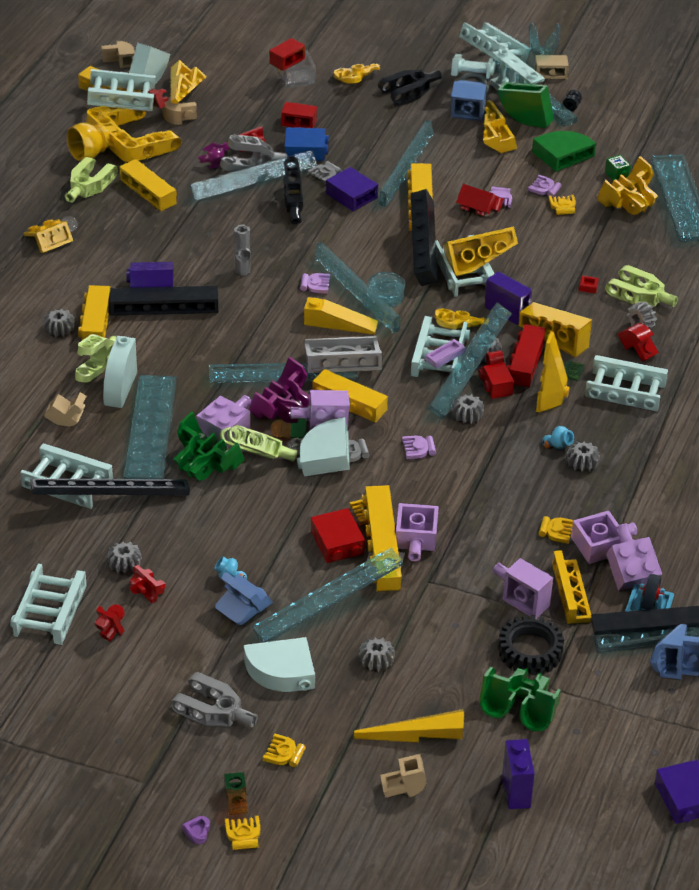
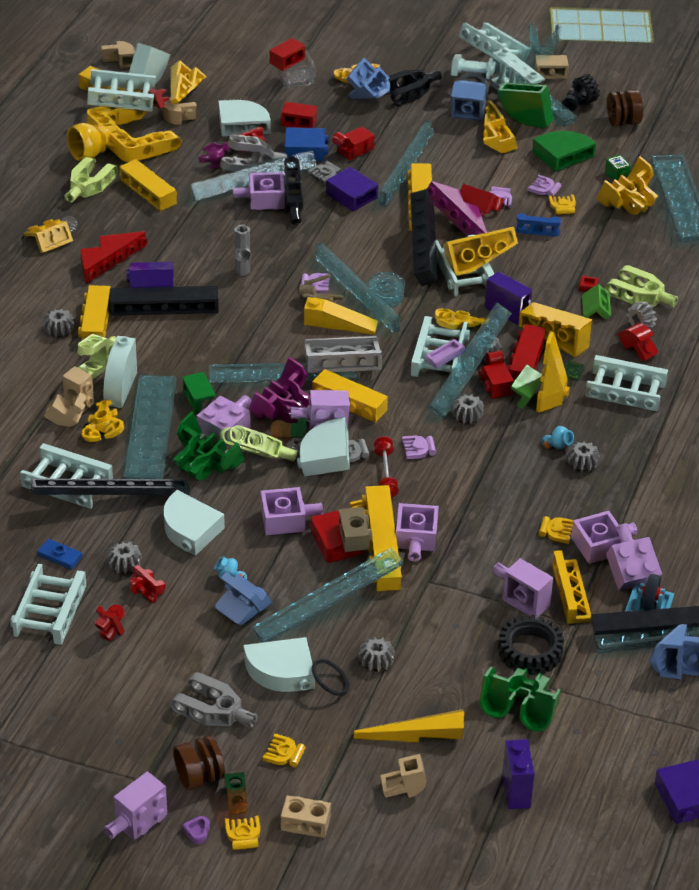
(59, 554): none -> blue plate
(78, 381): none -> tan brick
(103, 421): none -> yellow animal
(112, 251): none -> red slope
(138, 807): none -> lavender brick
(191, 522): none -> light aqua brick
(195, 763): none -> reddish brown wheel
(197, 389): none -> green panel
(242, 116): none -> light aqua brick
(264, 192): none -> lavender brick
(285, 511): none -> lavender brick
(305, 816): none -> tan brick
(307, 290): none -> dark tan plant
(338, 669): none -> black tyre
(354, 143): none -> red hinge
(354, 529): none -> dark tan brick
(368, 81): none -> medium blue piece
(384, 448): none -> red axle
(450, 203): none -> magenta slope
(526, 384): none -> bright green panel
(538, 225): none -> blue plate
(587, 88): none -> black tyre
(598, 301): none -> bright green panel
(603, 24): none -> clear light blue piece
(624, 107): none -> reddish brown wheel

